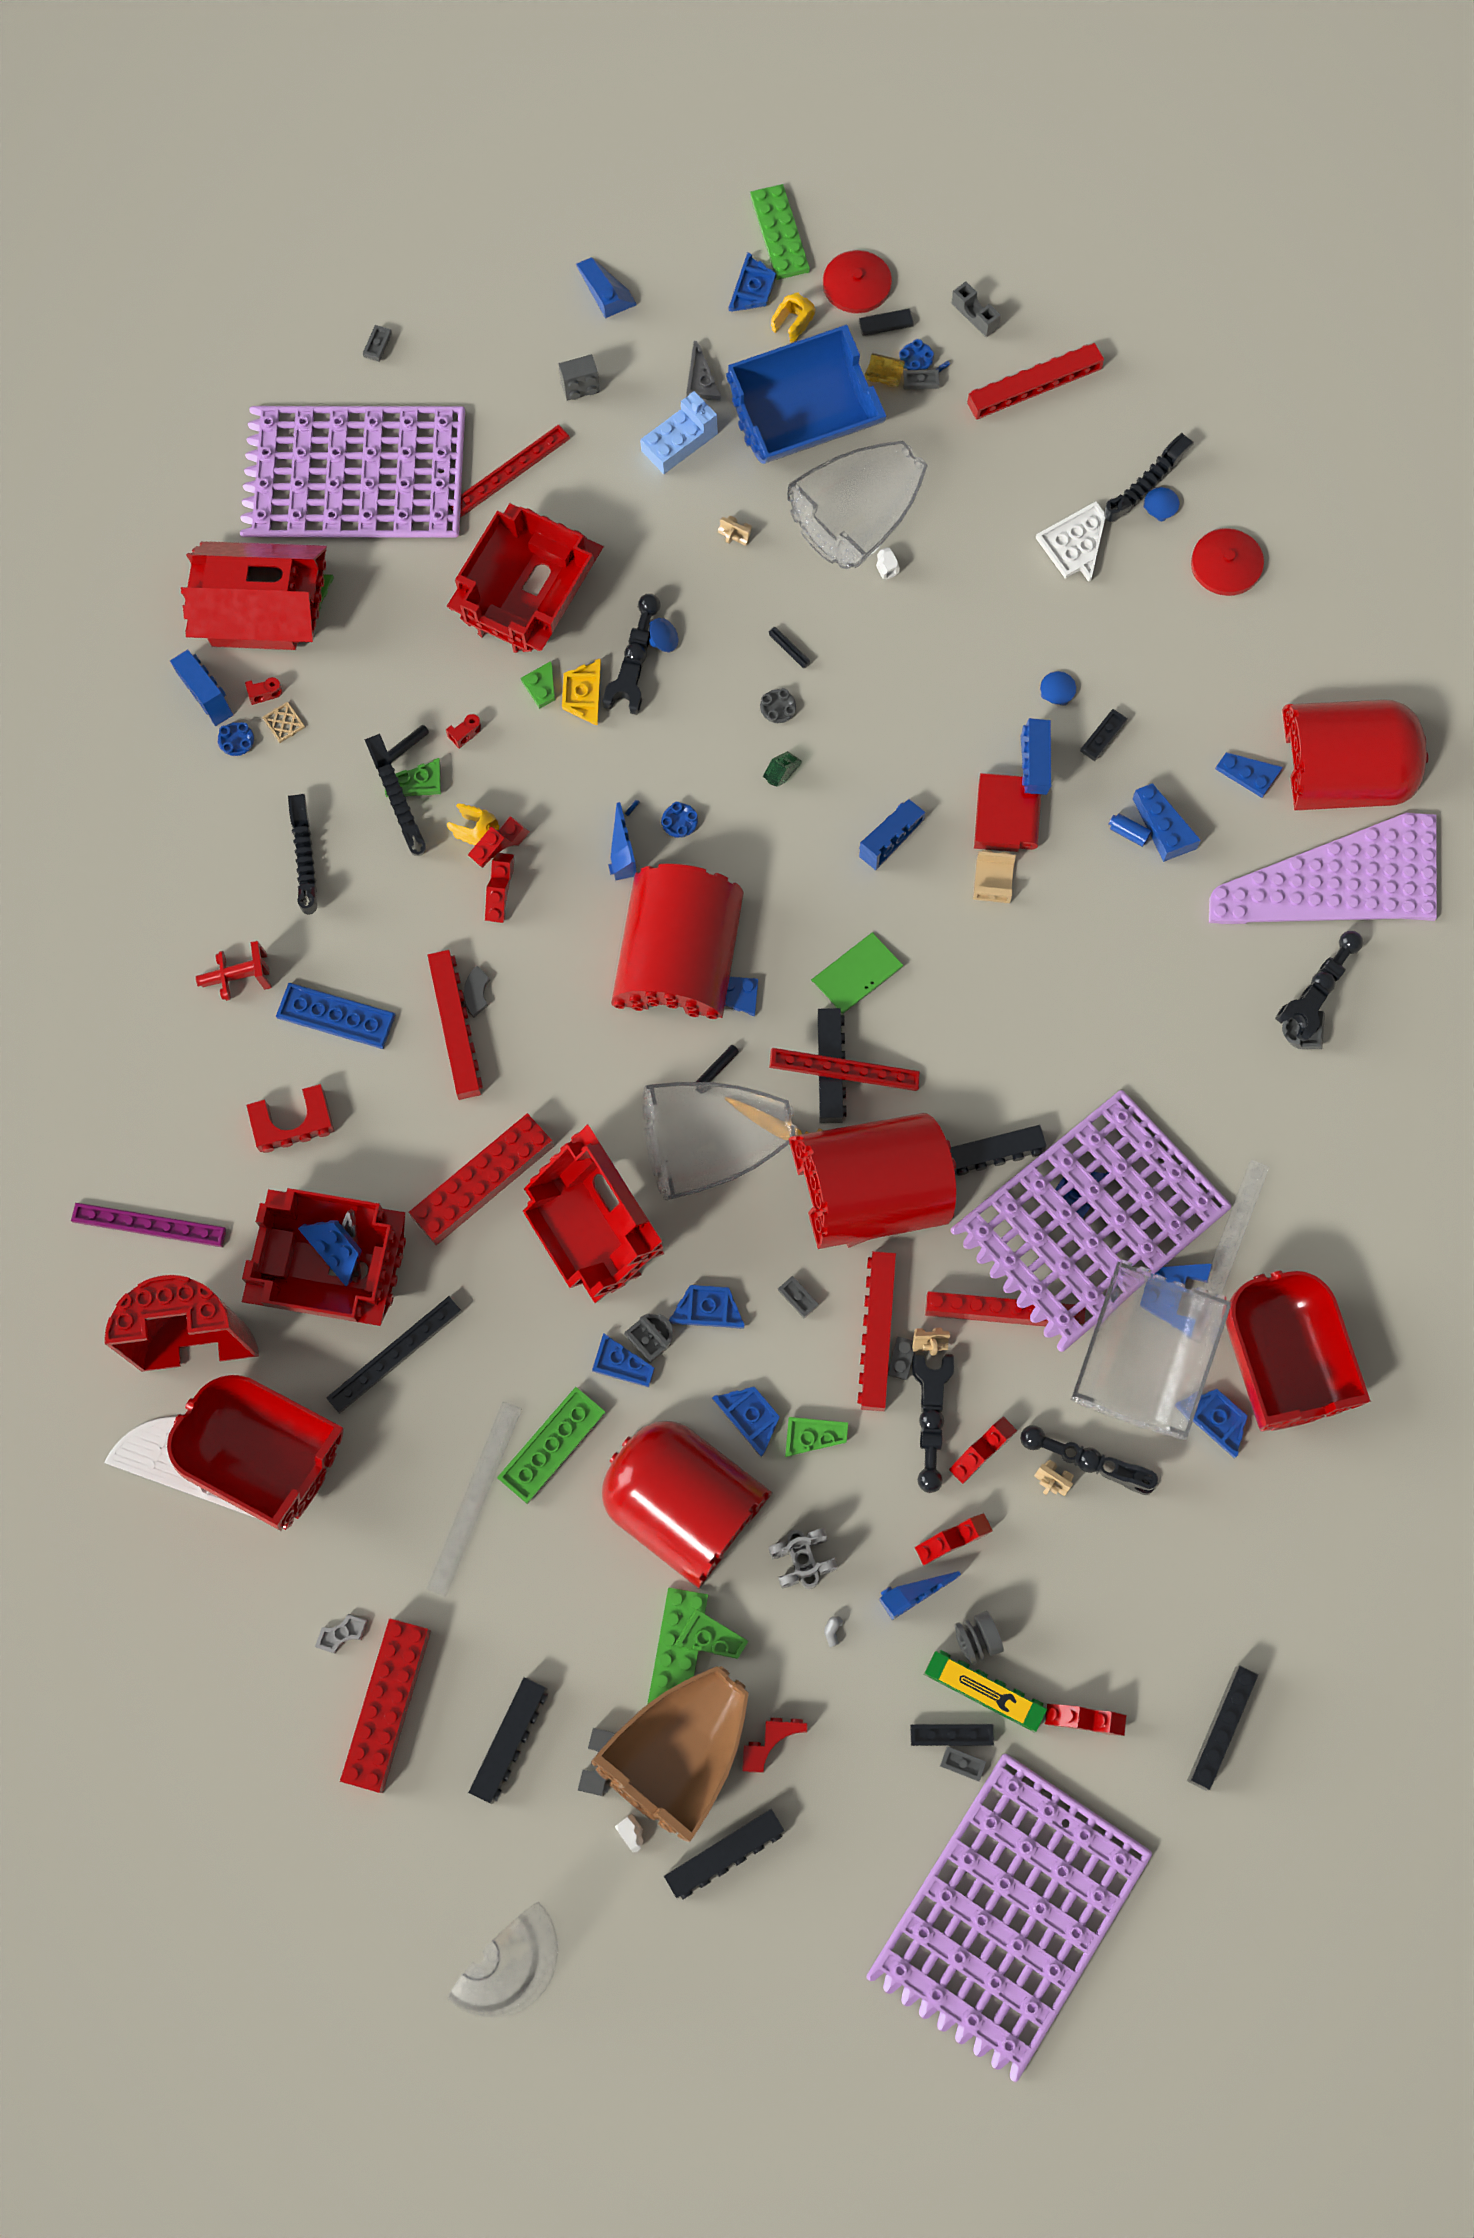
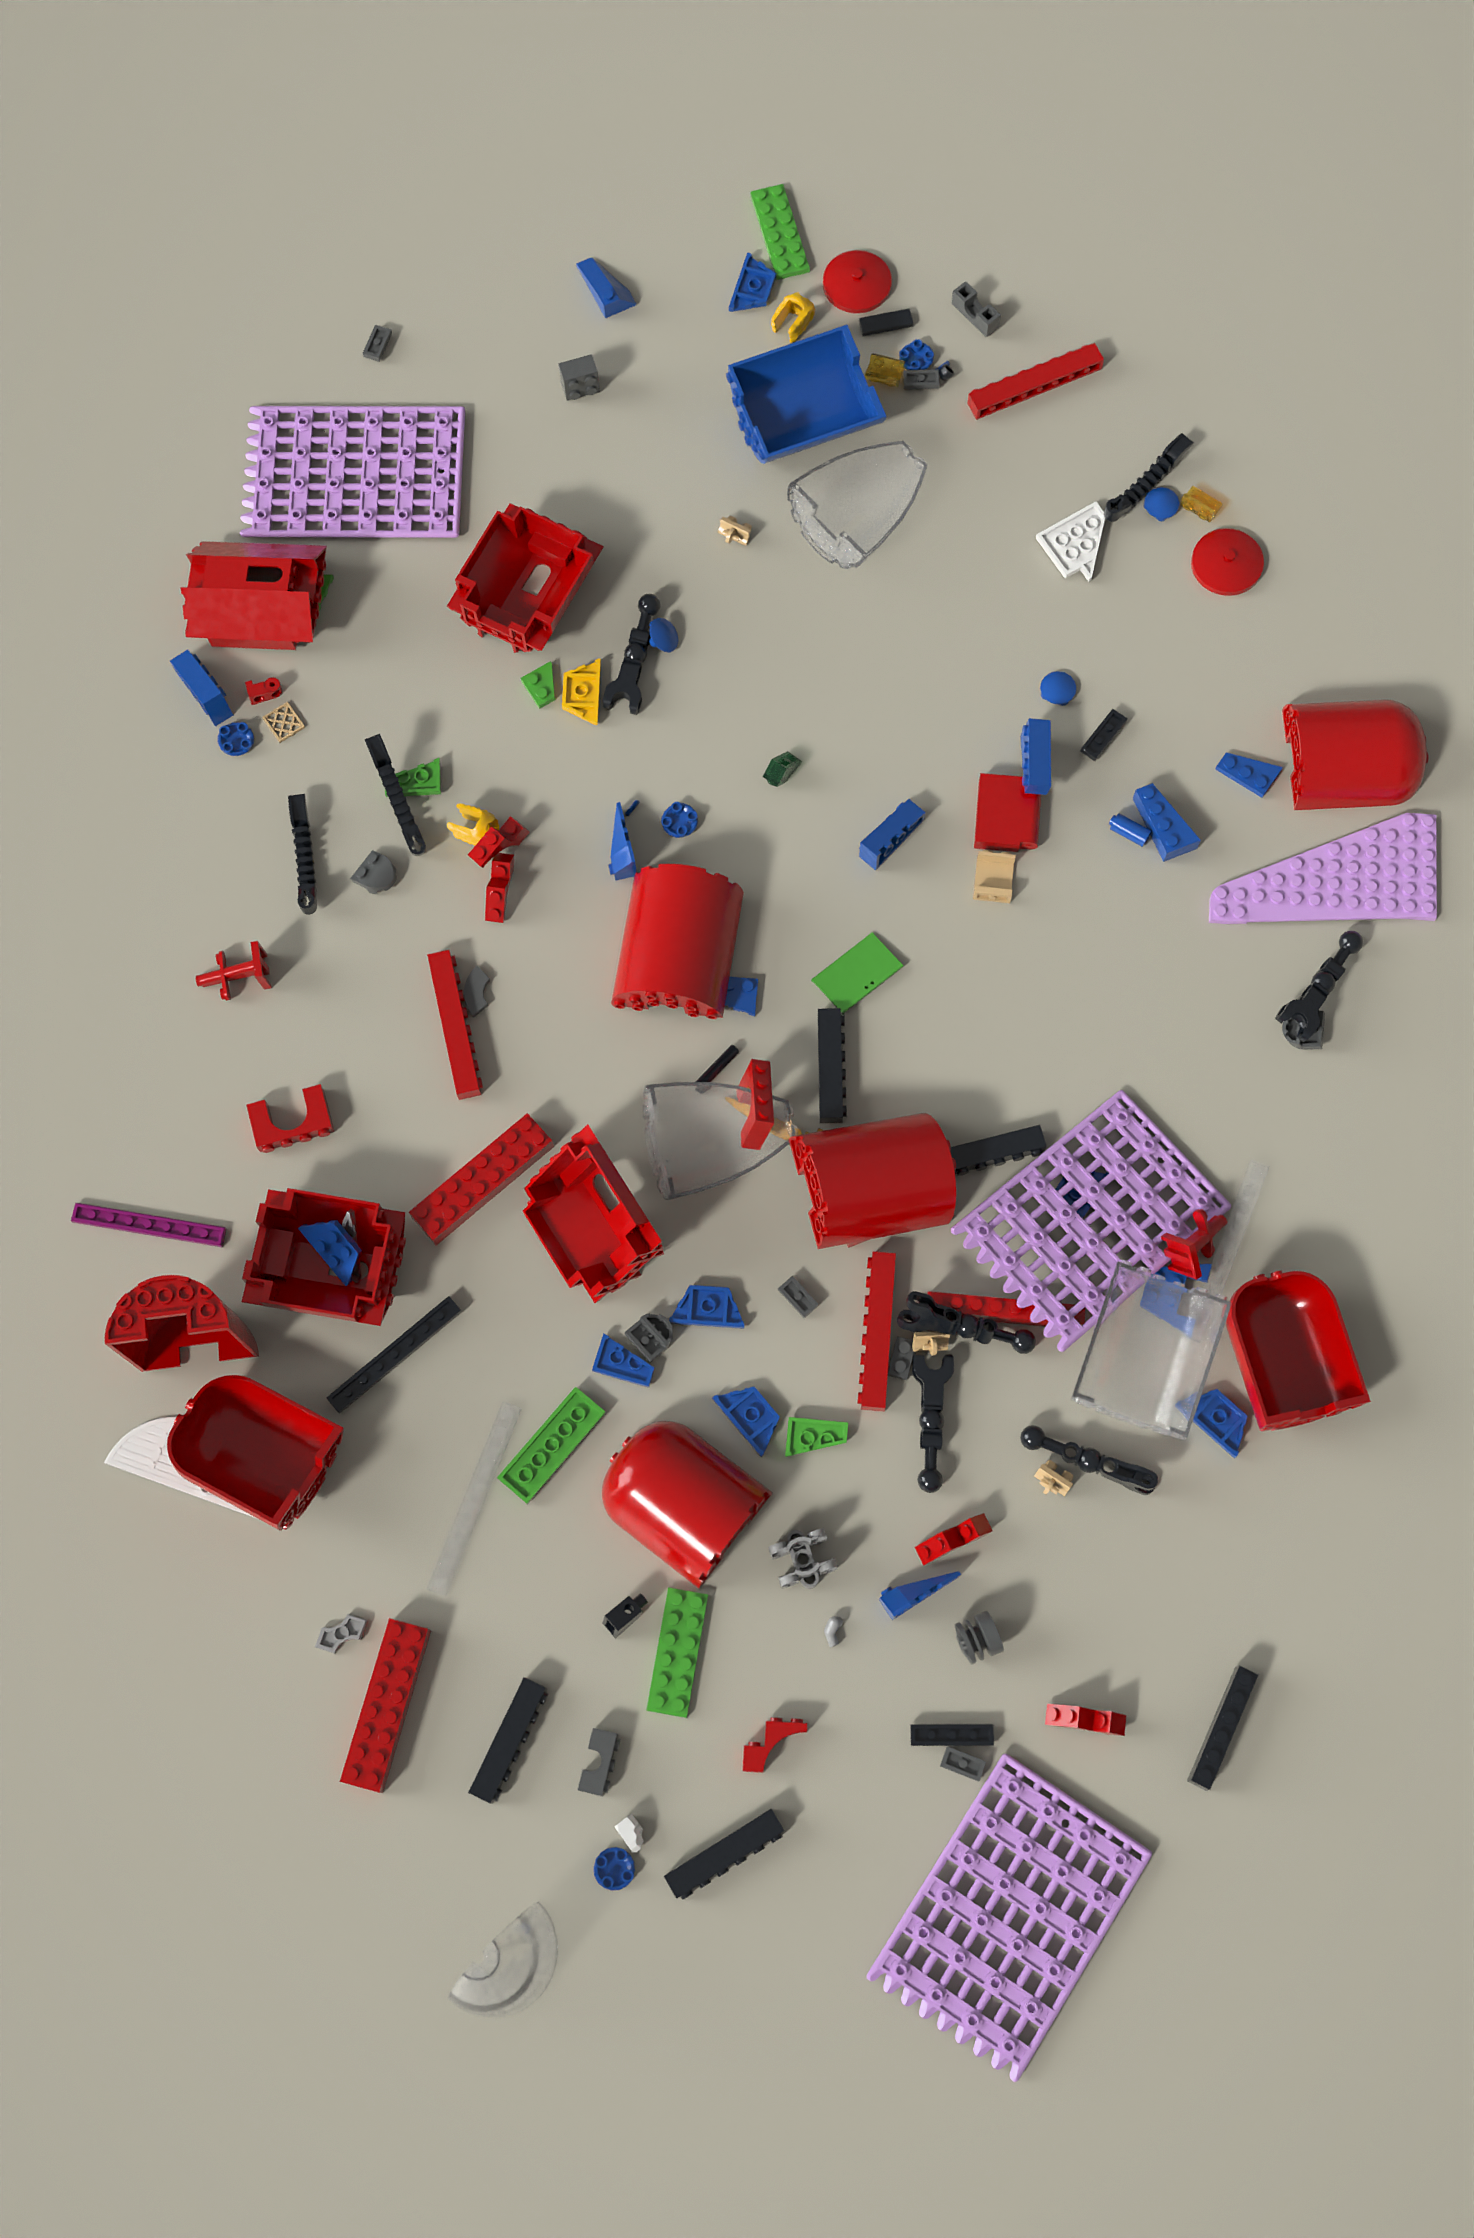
(335, 1015): blue tile -> none
(375, 873): none -> dark grey slope
(408, 742): black axle -> none
(464, 731): red leg -> none
(512, 469): red tile -> none
(614, 1868): none -> blue dish
(618, 1620): none -> black torso
(678, 1751): medium nougat panel -> none
(680, 433): light blue hinge -> none
(700, 376): flat silver wing -> none
(708, 1635): bright green wing -> none
(761, 1114): none -> red arch
(778, 705): dark grey dish -> none
(789, 647): black axle -> none
(844, 1069): red tile -> none
(887, 563): white rock -> none
(946, 372): none -> black hinge
(946, 1320): none -> black piece
(982, 1449): red arch -> none
(985, 1691): brick -> none
(1184, 1251): none -> red piece
(1200, 504): none -> clear yellow bracket

